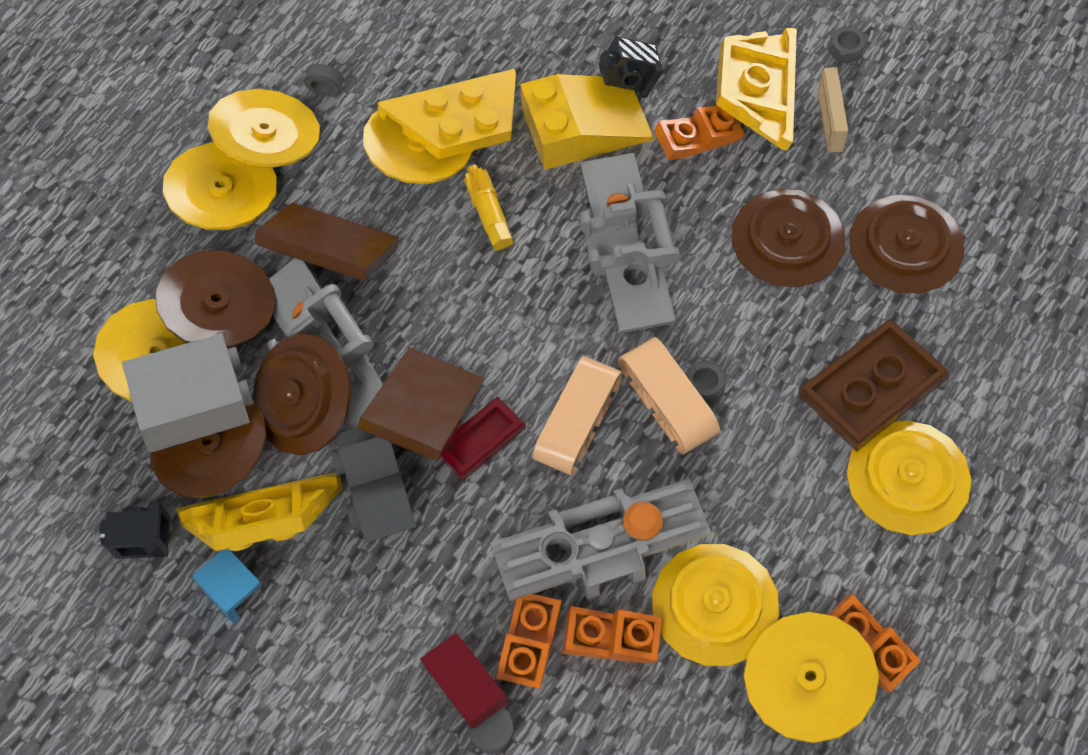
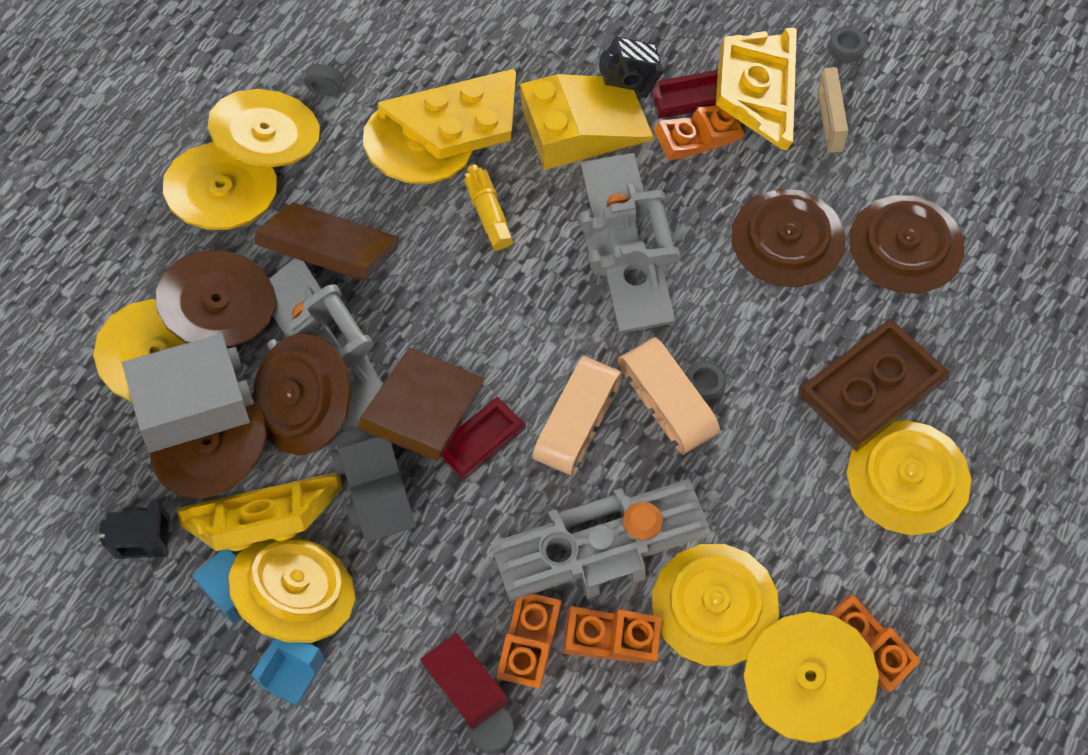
(288, 669): none -> dark azure panel
(291, 589): none -> yellow piece
(684, 94): none -> dark red tile

